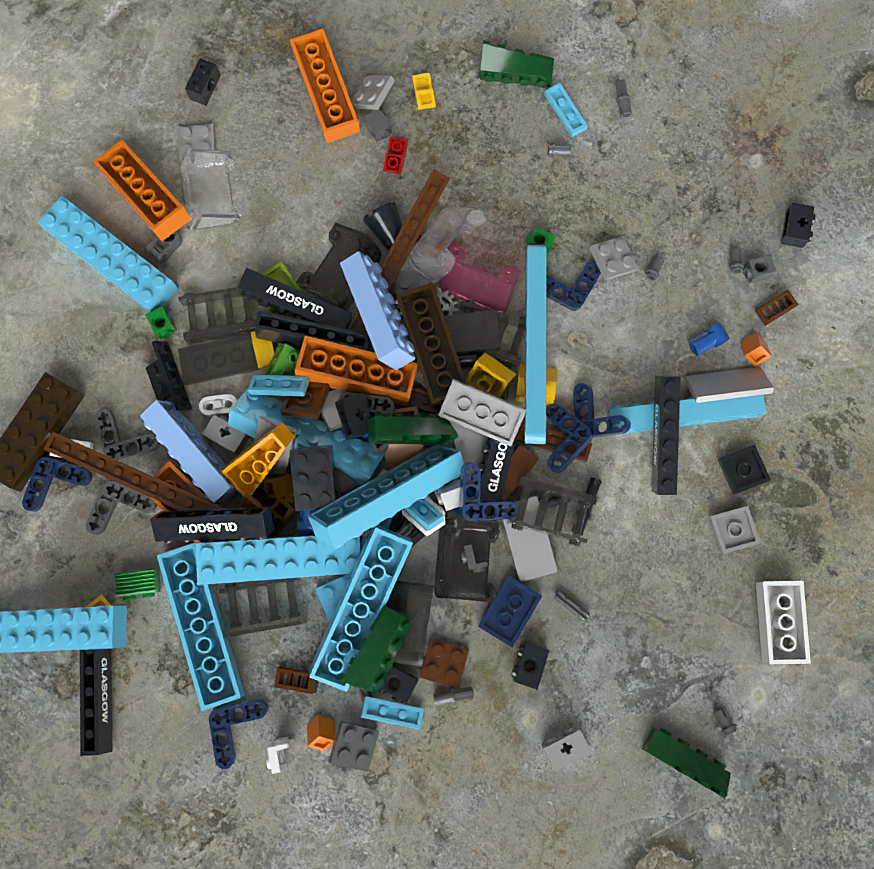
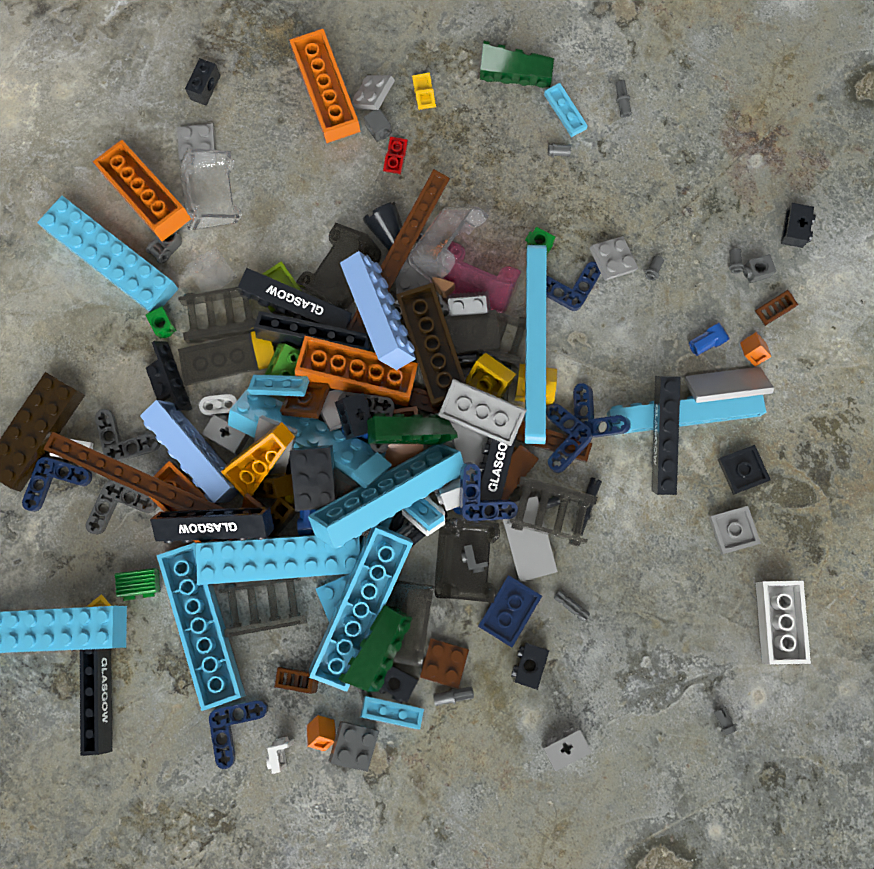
(371, 470): none -> medium azure tile
(443, 286): none -> medium nougat slope
(469, 303): none -> brick
(688, 762): dark green wedge -> none

